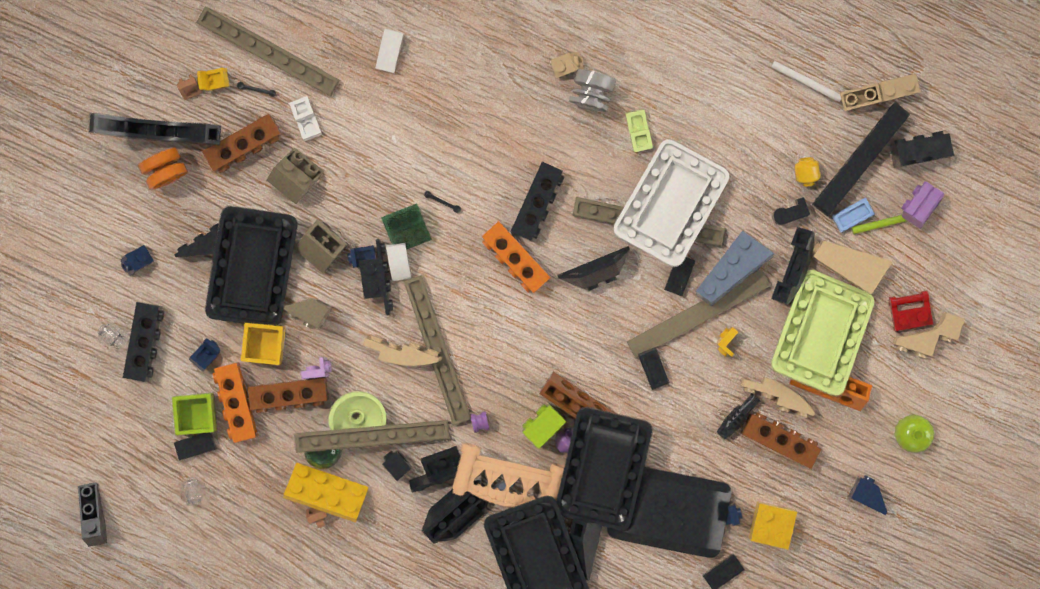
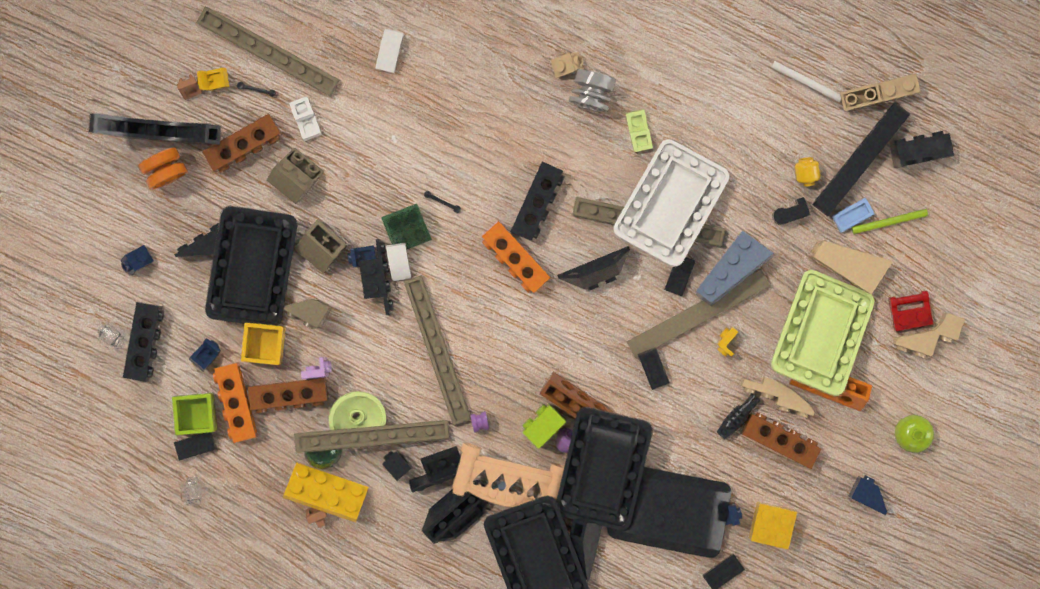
(91, 515): black slope -> none
(409, 355): tan slope -> none
(797, 267): black slope -> none
(922, 205): medium lavender brick -> none

